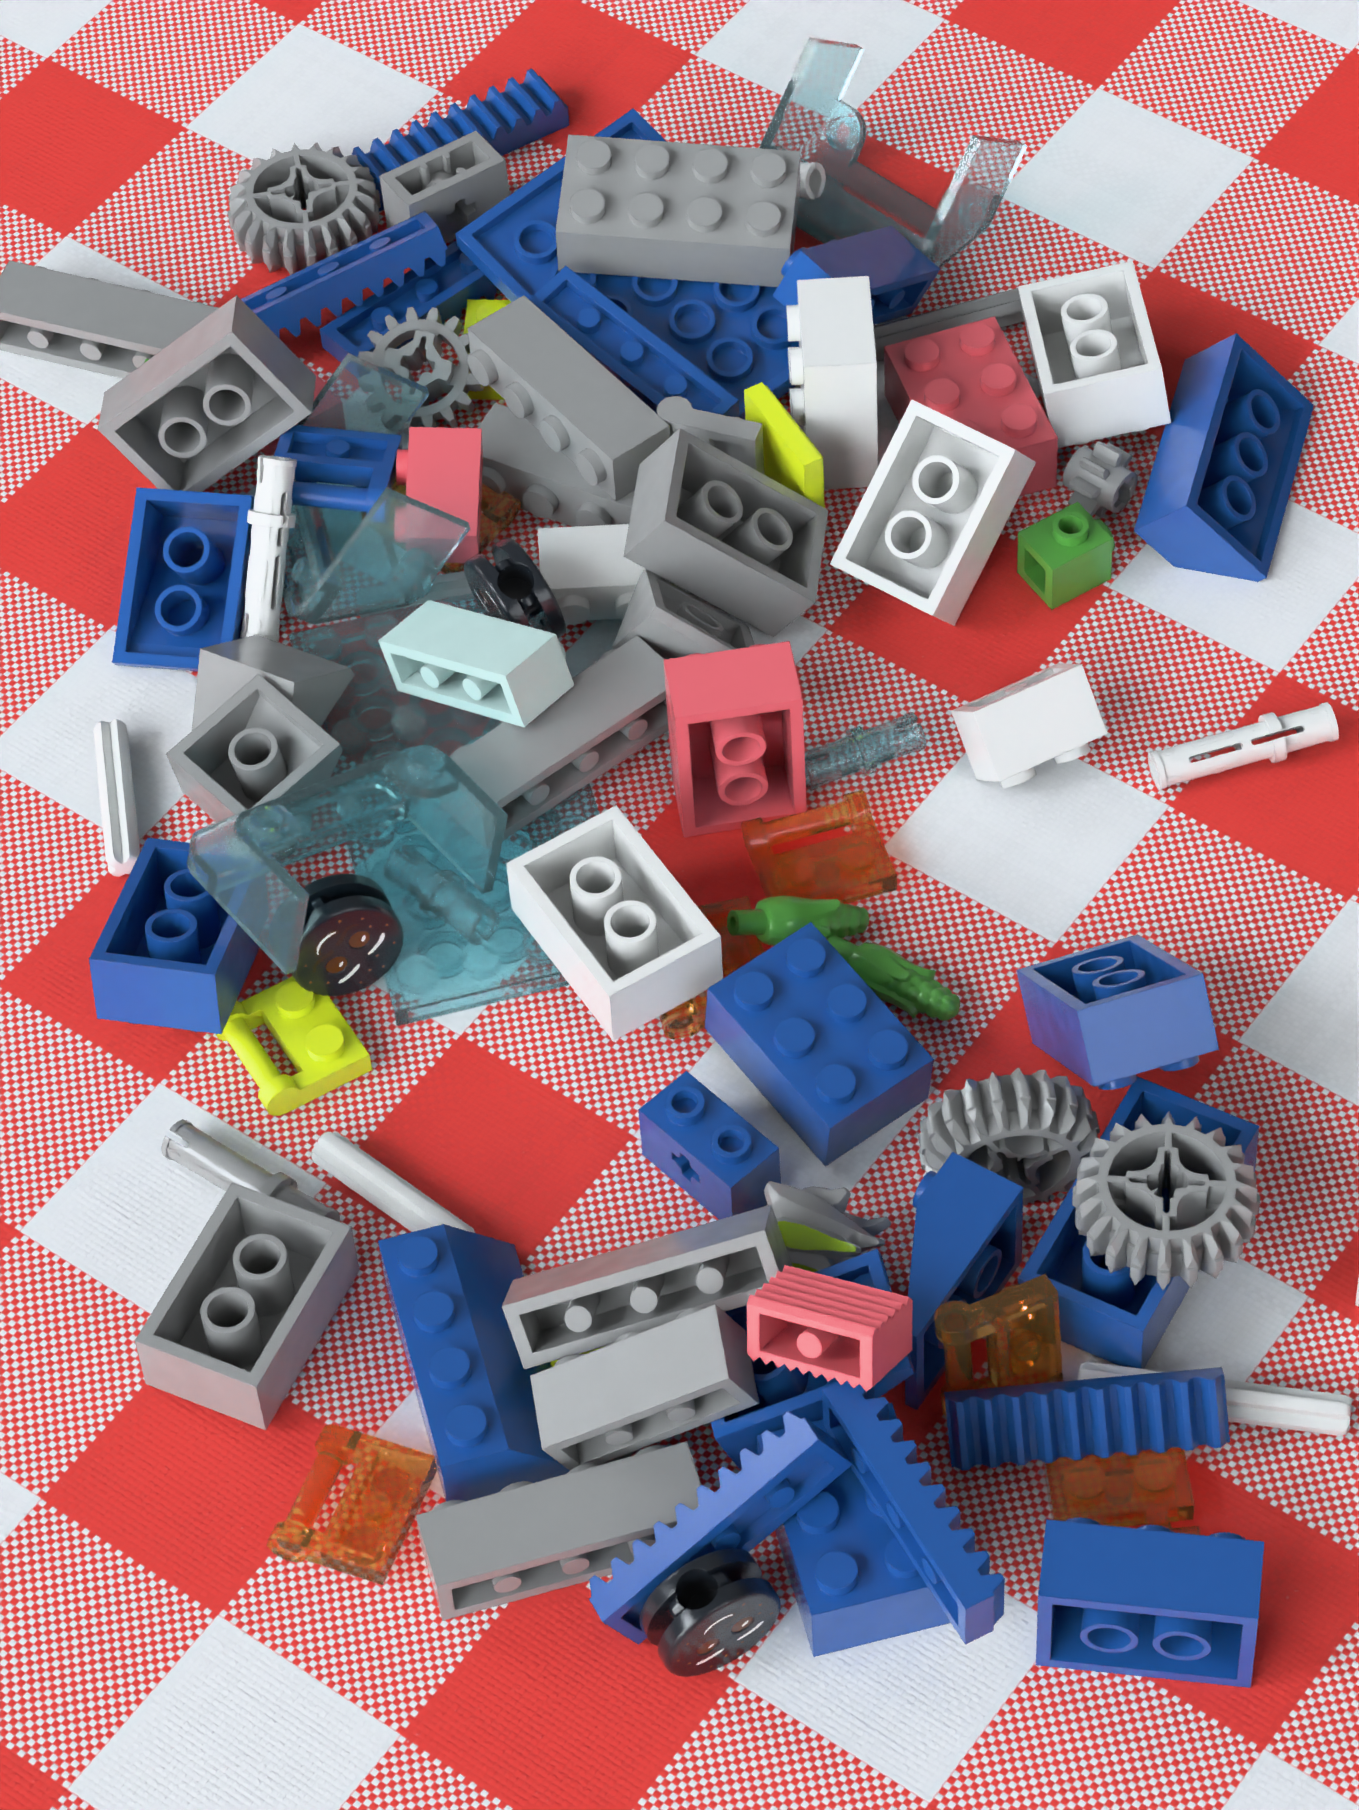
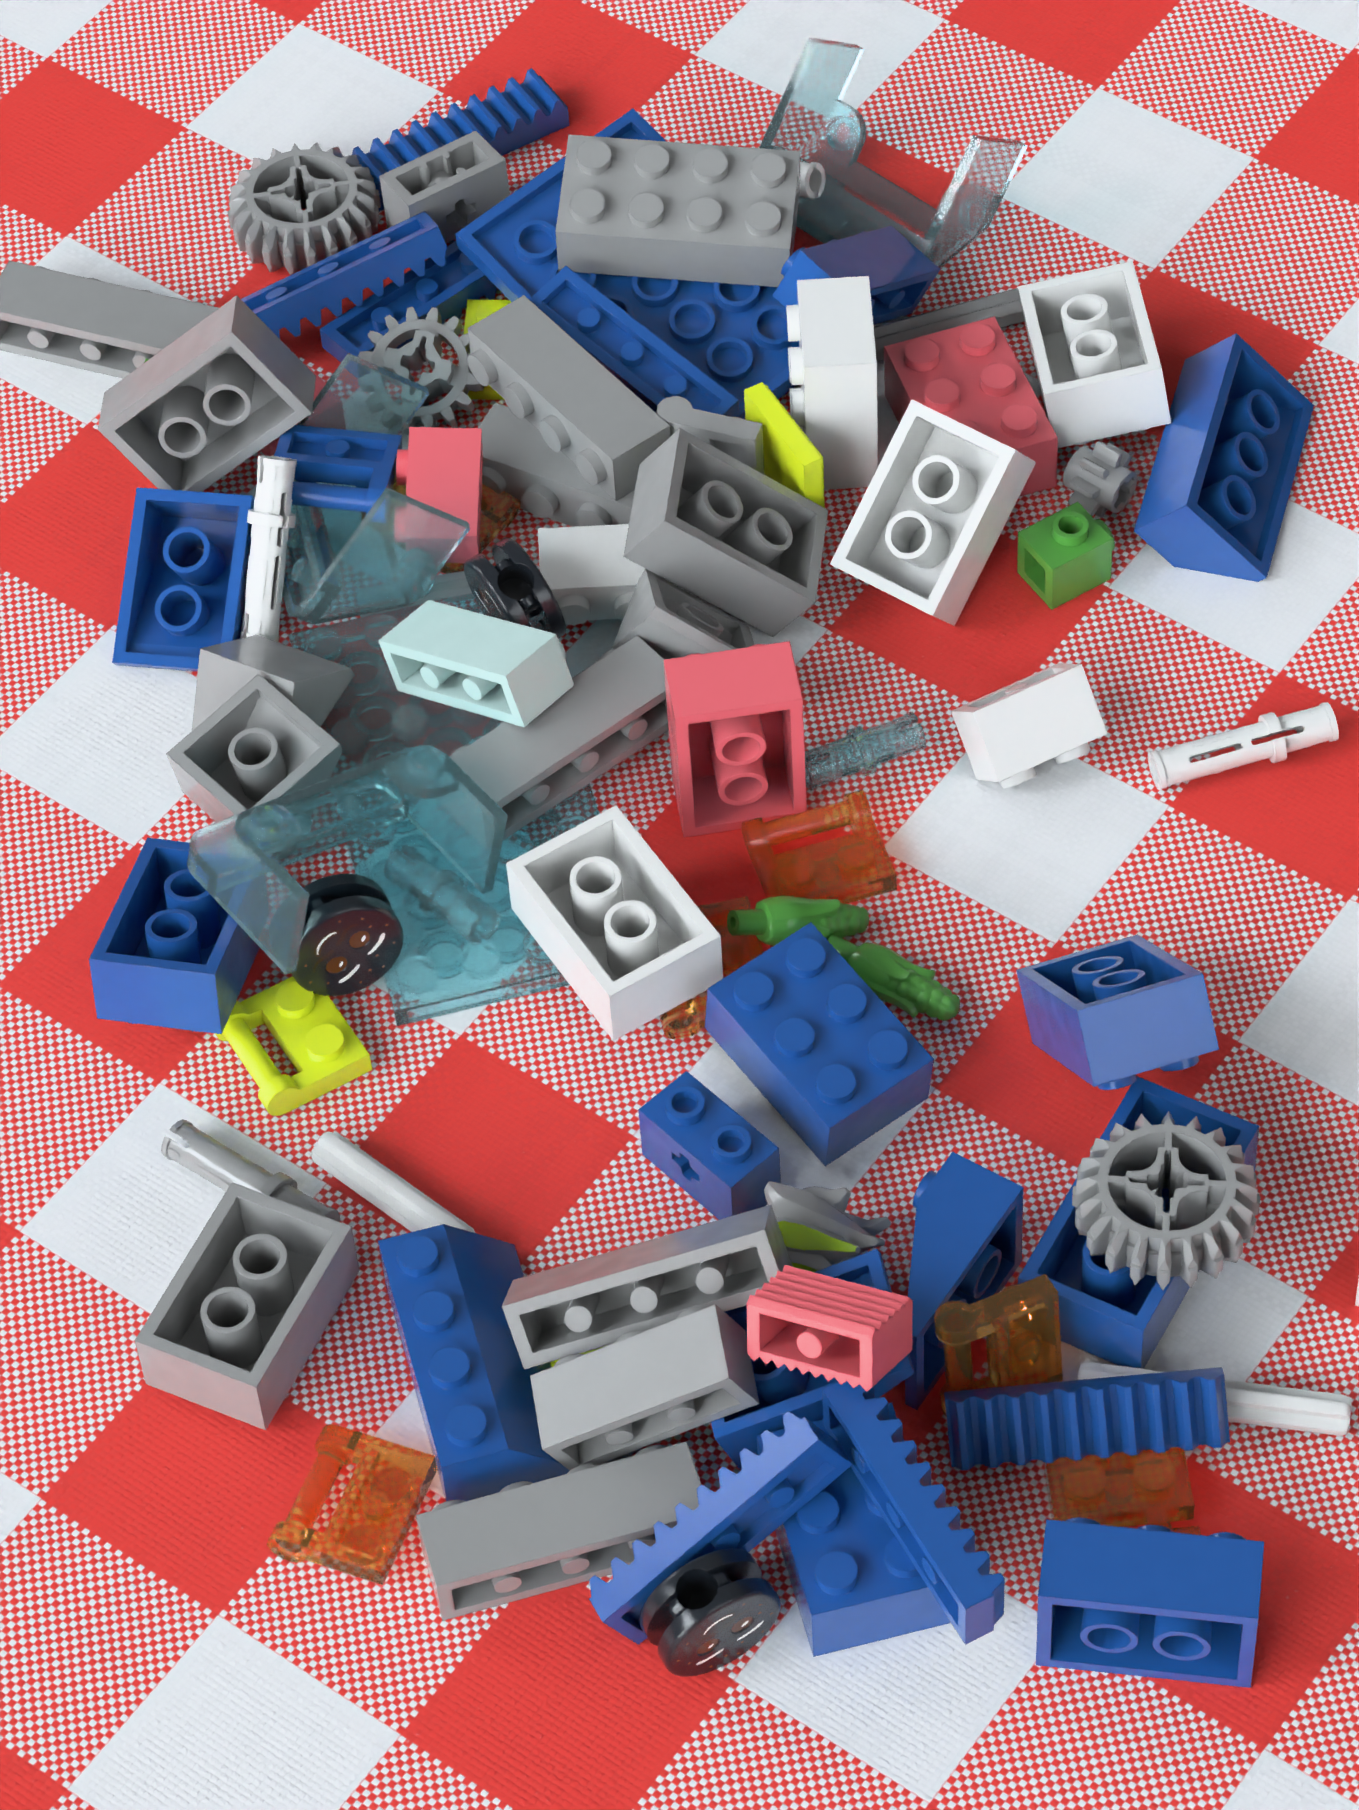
(116, 796): white axle -> none
(1016, 1127): light grey gear -> none

